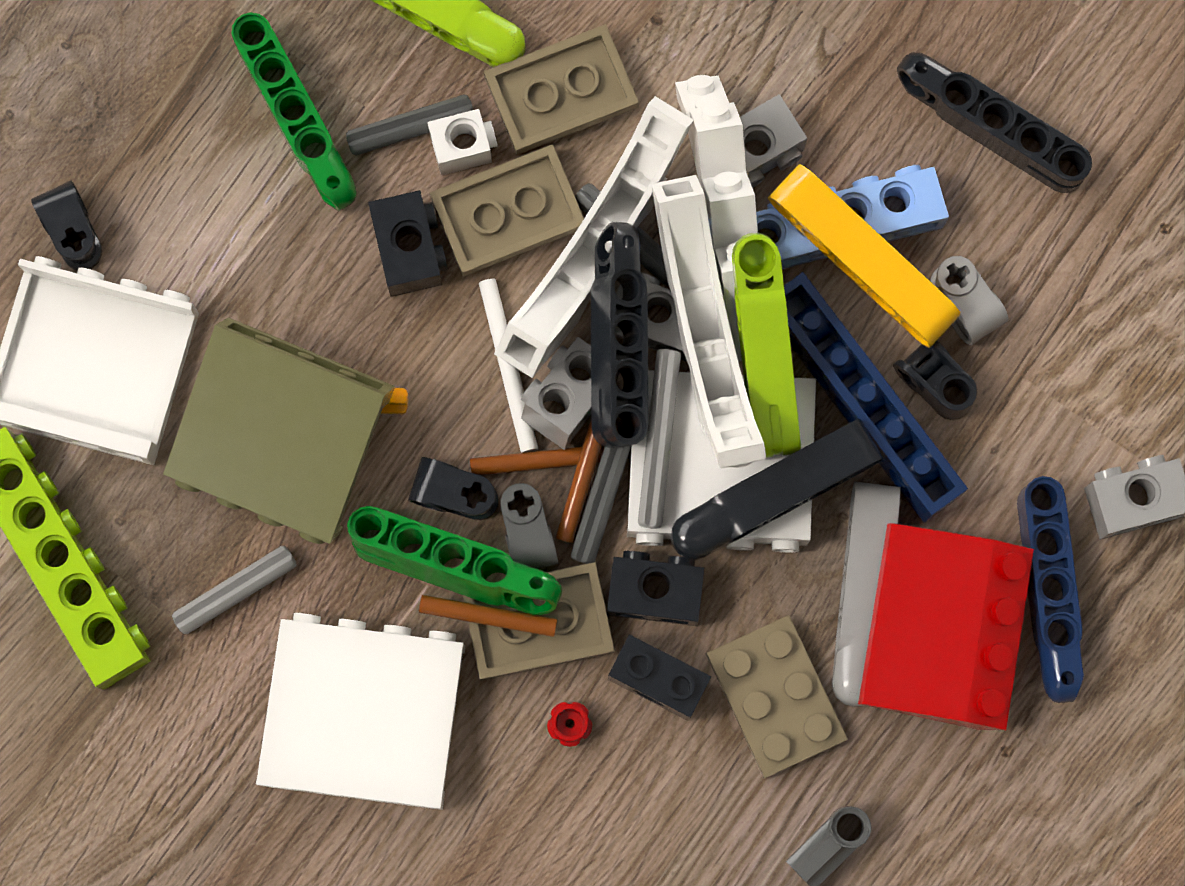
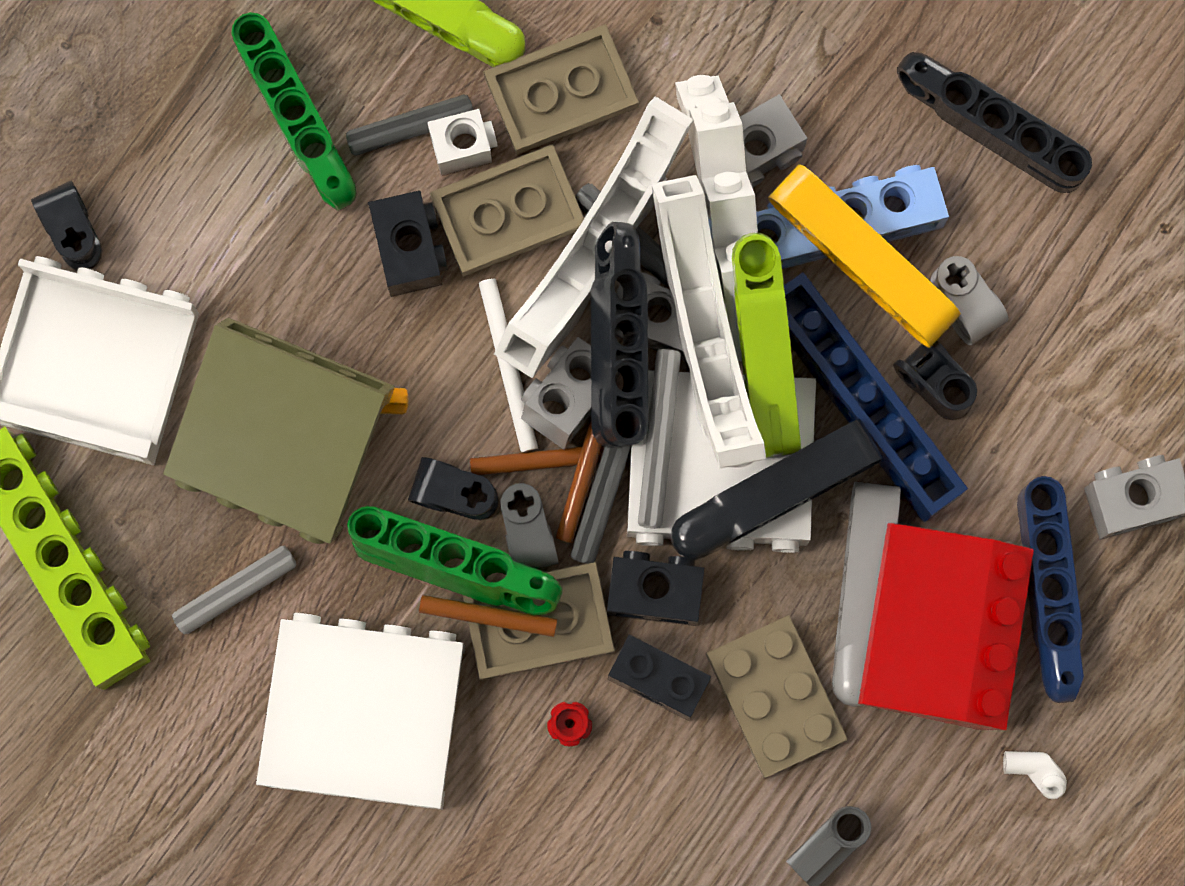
(1039, 768): none -> white arm

